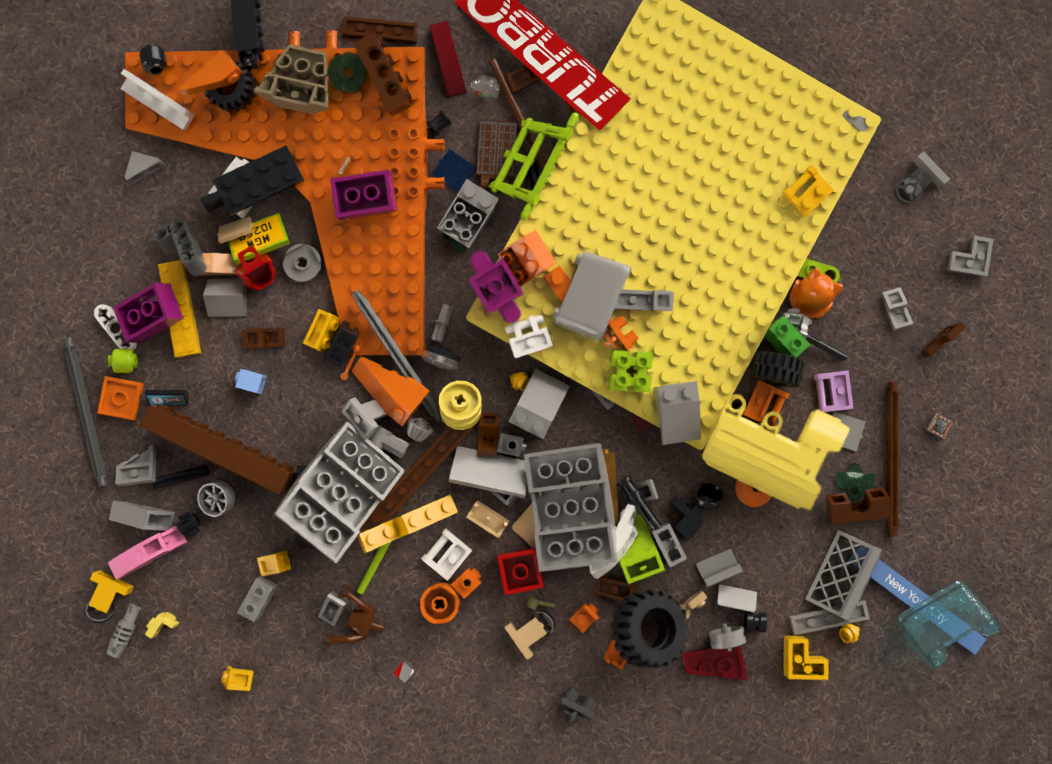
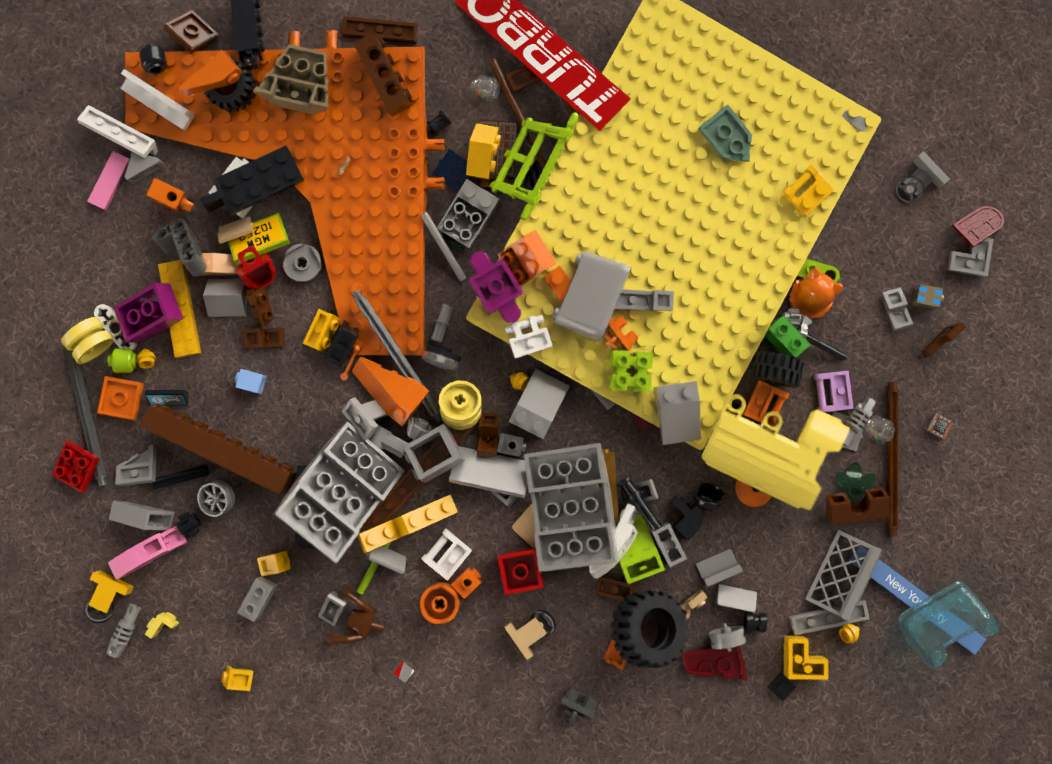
(75, 466): none -> red tile
(87, 340): none -> light yellow wheel
(109, 181): none -> bright pink tile
(117, 132): none -> white fence
(146, 359): none -> yellow plate
(163, 193): none -> orange torso
(191, 31): none -> reddish brown tile
(261, 309): none -> reddish brown hinge
(337, 77): clear green plate -> none
(364, 195): magenta brick -> none
(388, 559): none -> light grey slope
(443, 246): none -> light grey bar
(448, 58): dark red slope -> none
(451, 444): none -> light grey window
(482, 147): none -> yellow brick
(487, 519): tan hinge -> none
(534, 602): olive hand -> none
(584, 616): orange bracket -> none
(728, 135): none -> sand green tile
(781, 686): none -> black plate
(858, 419): none -> light grey hinge
(879, 429): none -> clear head
(927, 296): none -> dark tan brick
(979, 225): none -> window

